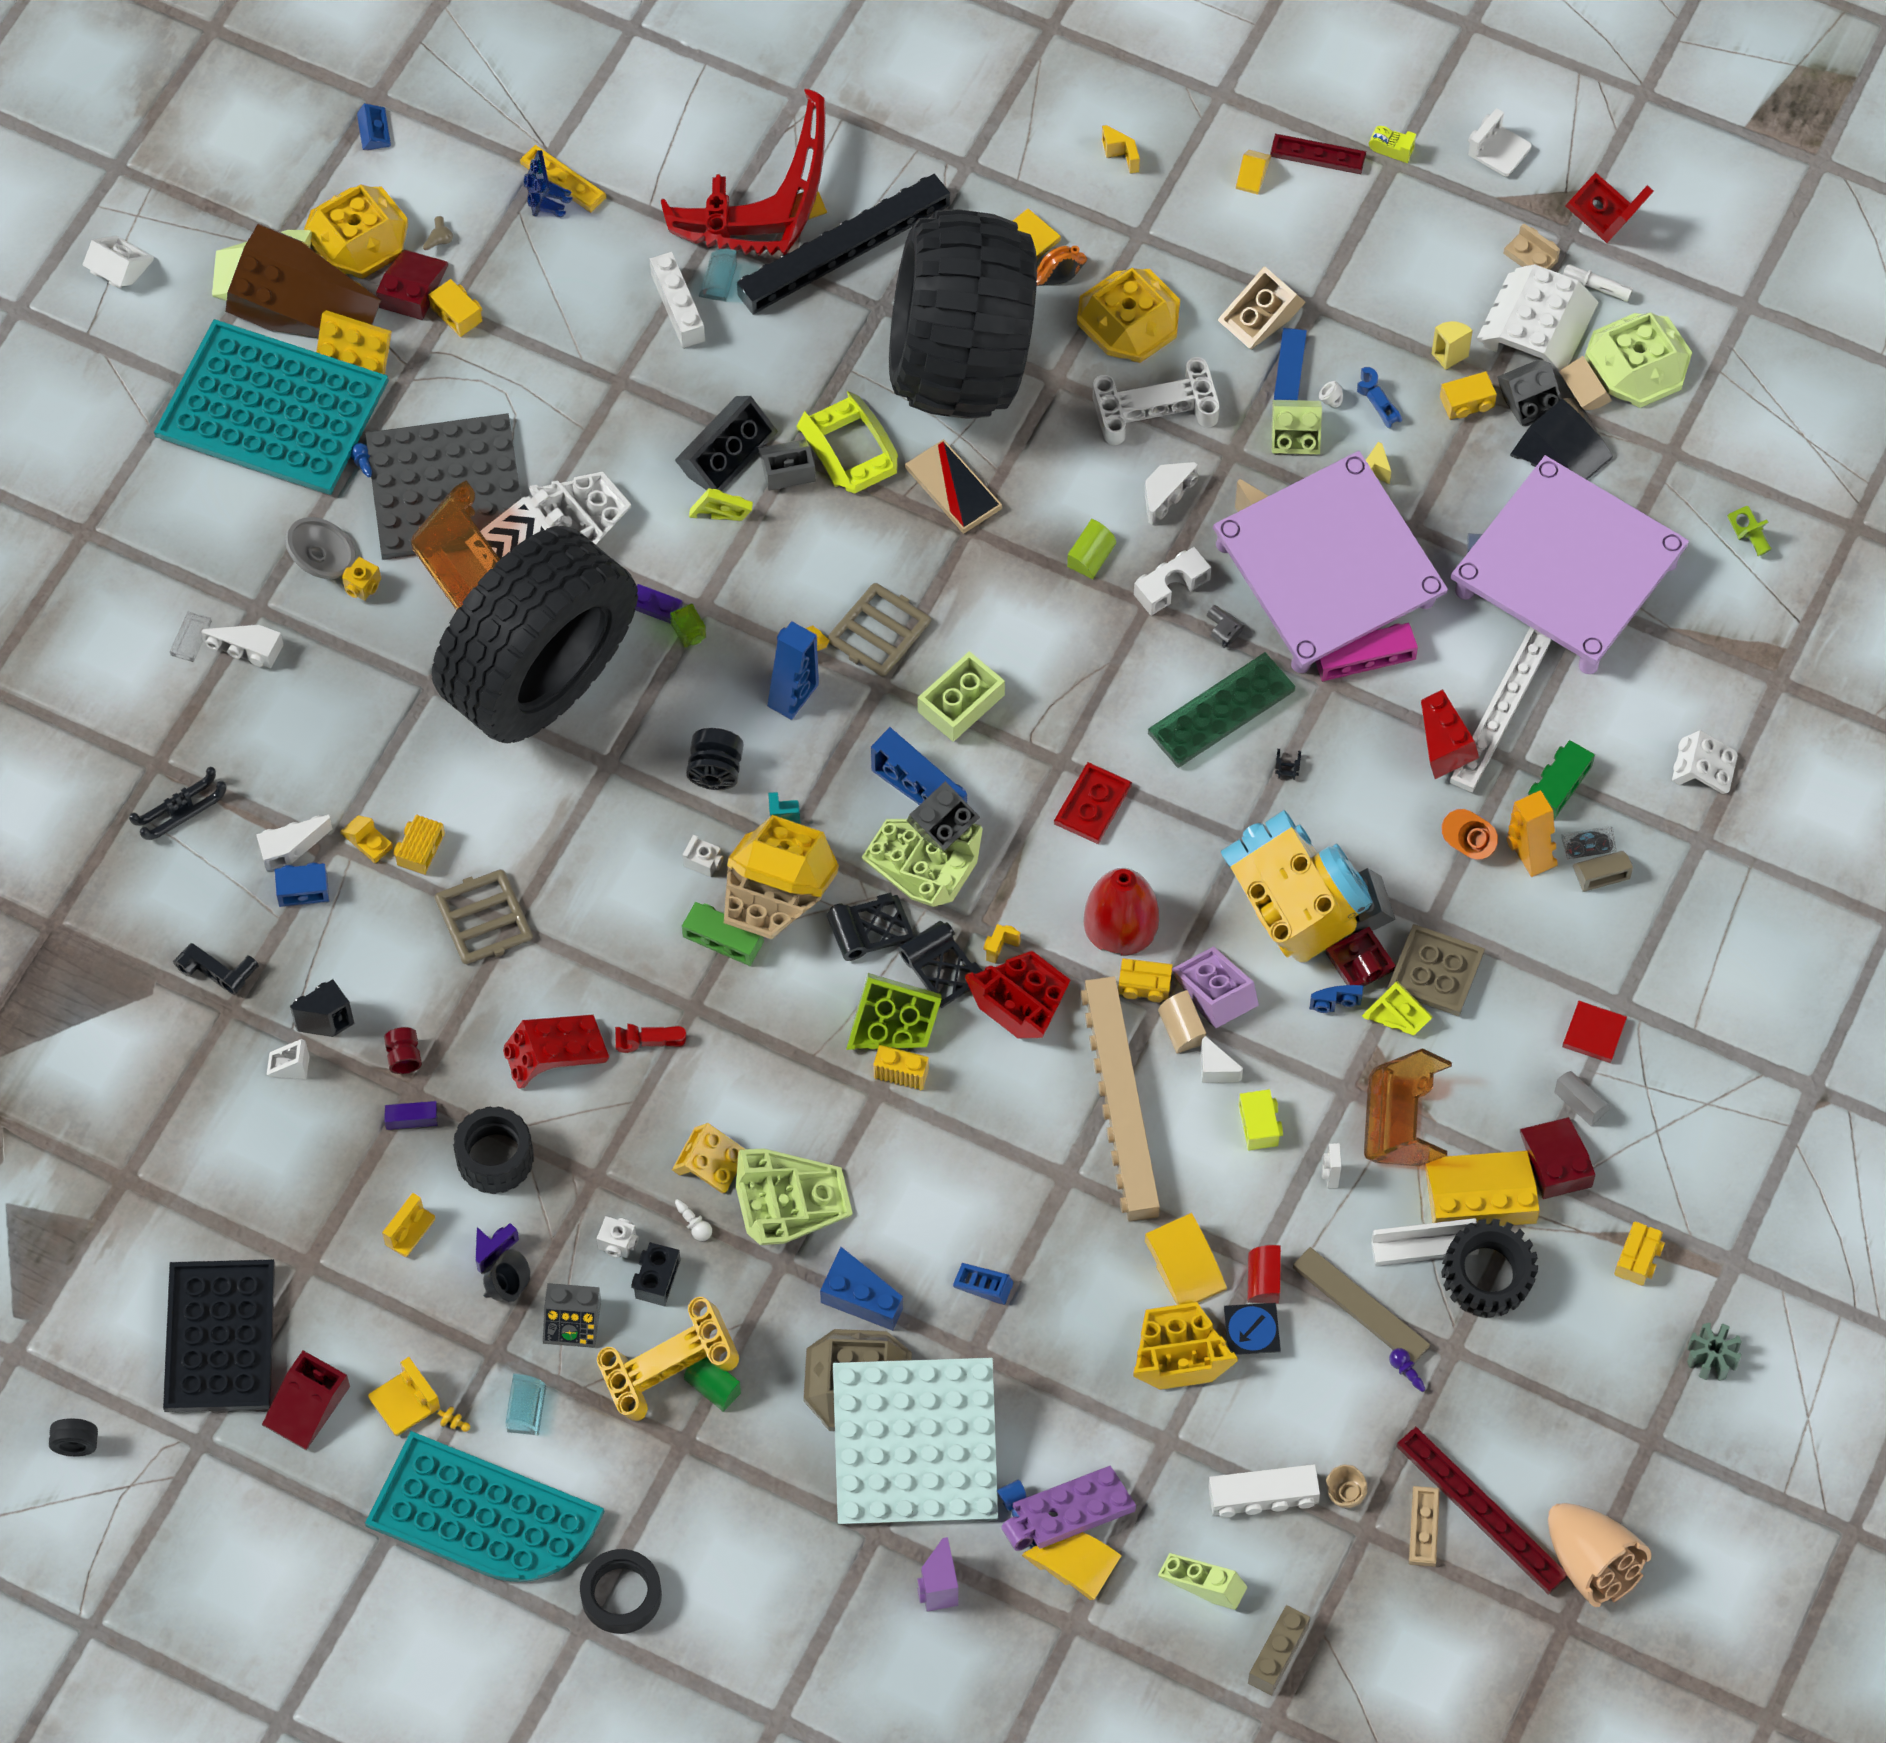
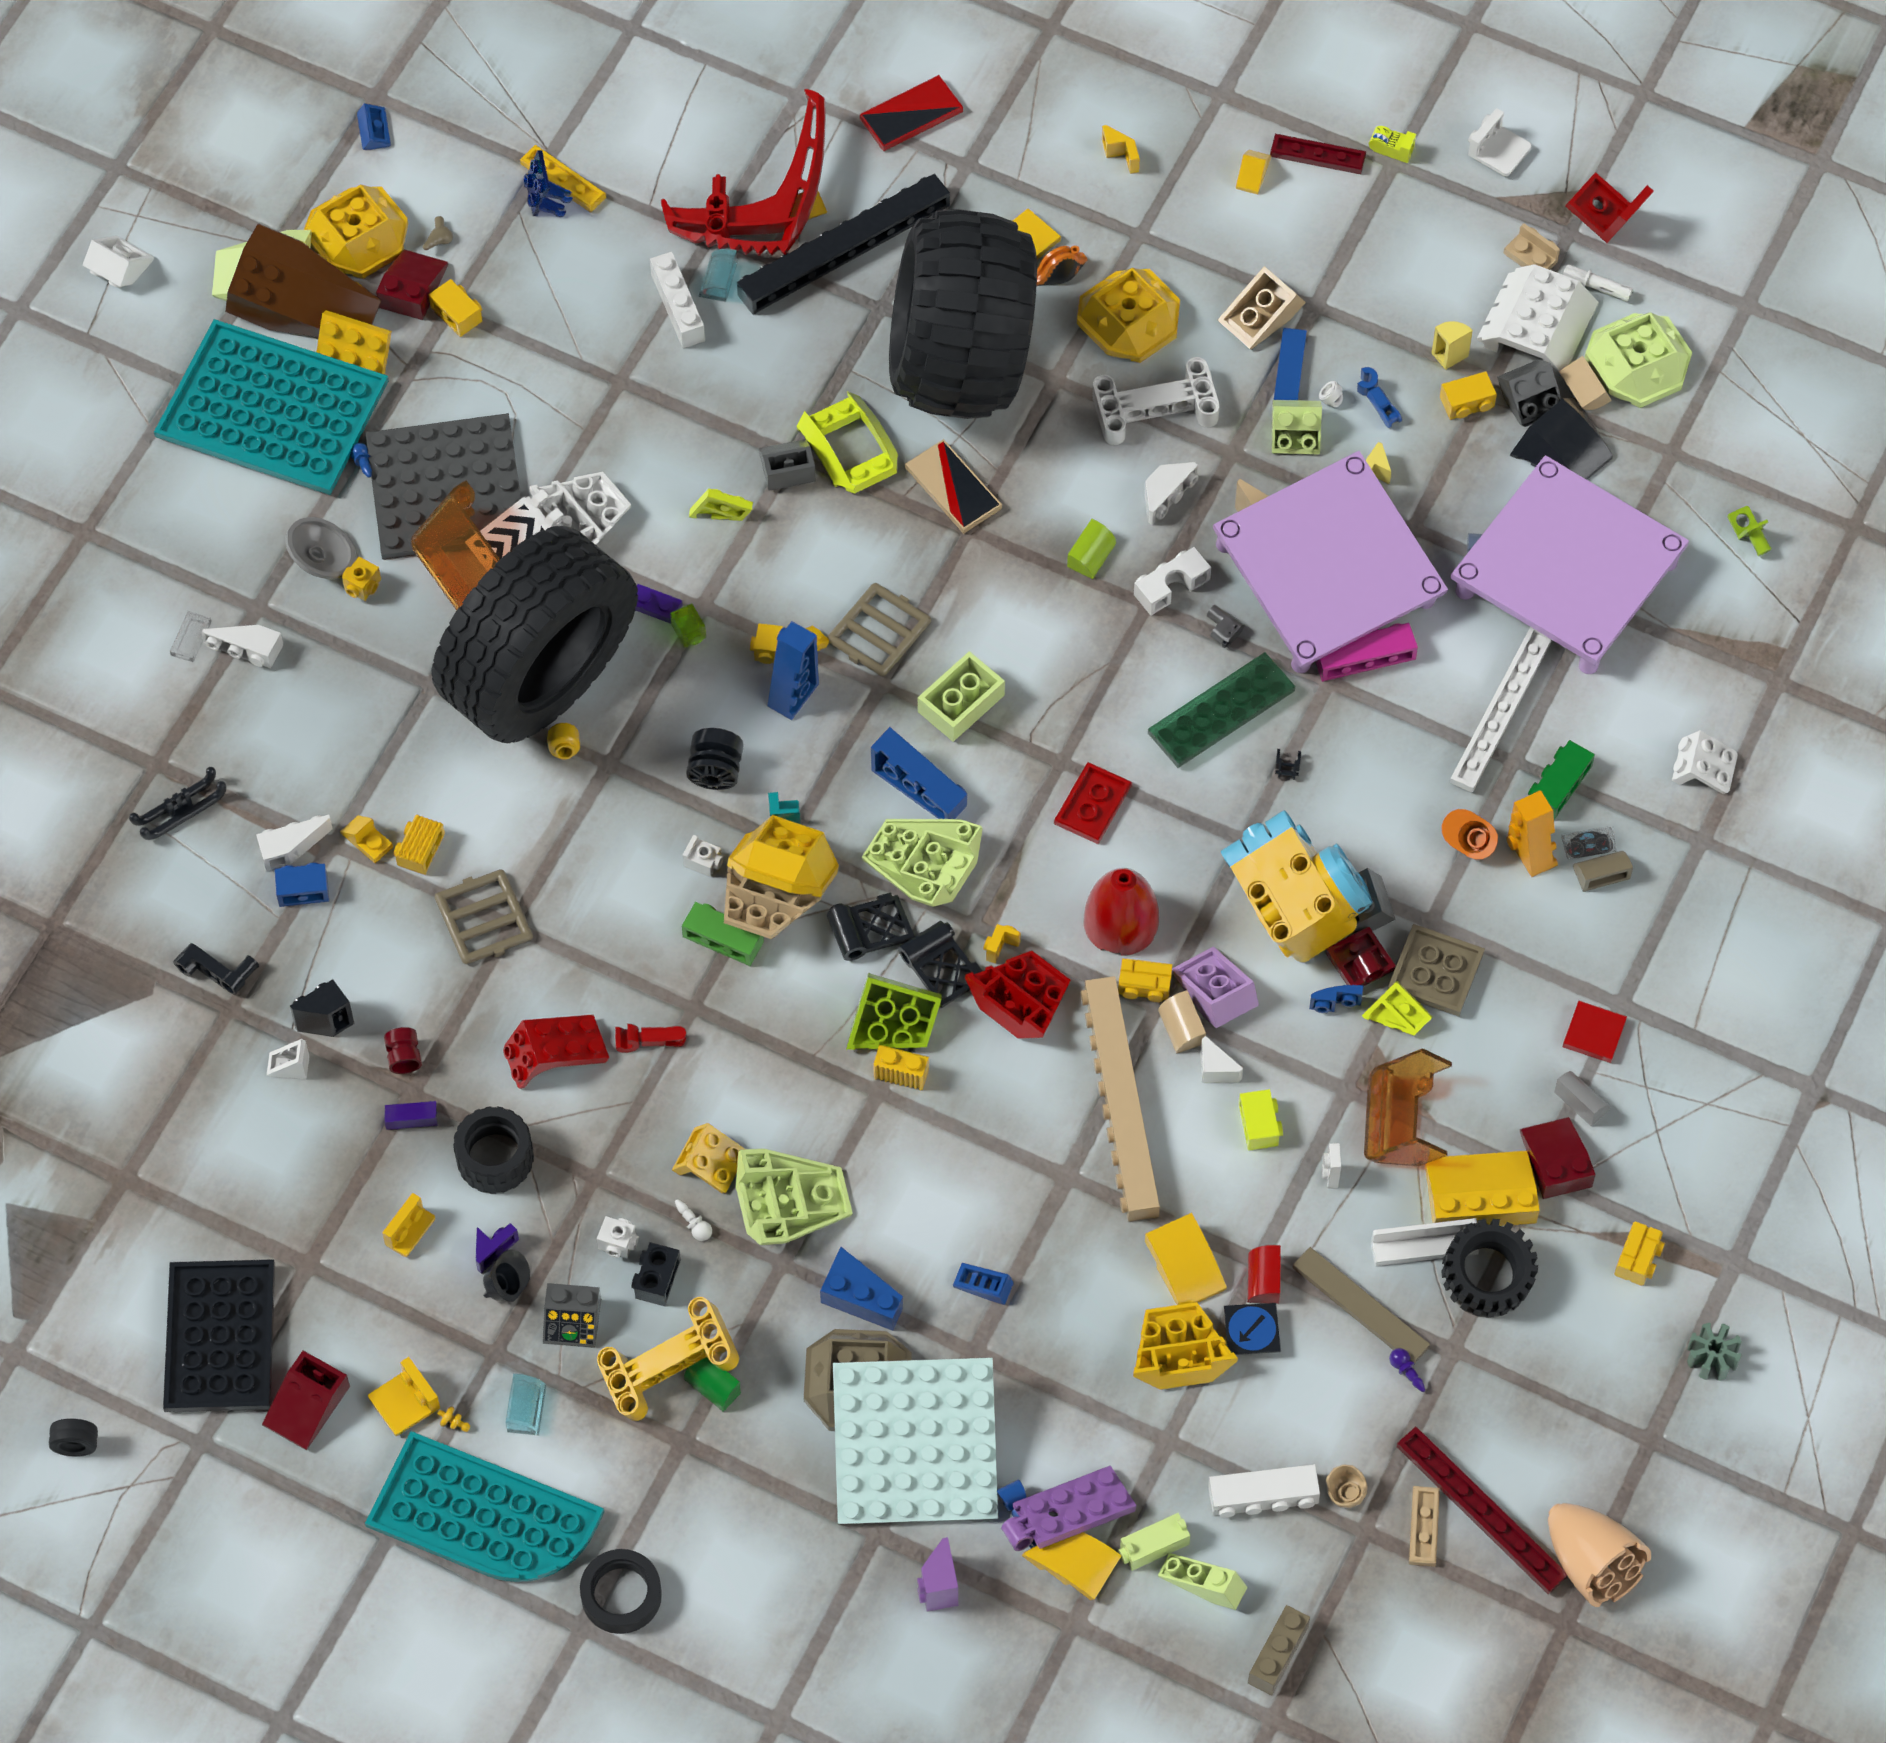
(563, 740): none -> yellow head
(727, 444): black slope -> none
(765, 643): none -> yellow brick
(911, 113): none -> tile
(942, 817): dark grey slope -> none
(1154, 1541): none -> yellowish green brick
(1446, 735): red wedge -> none

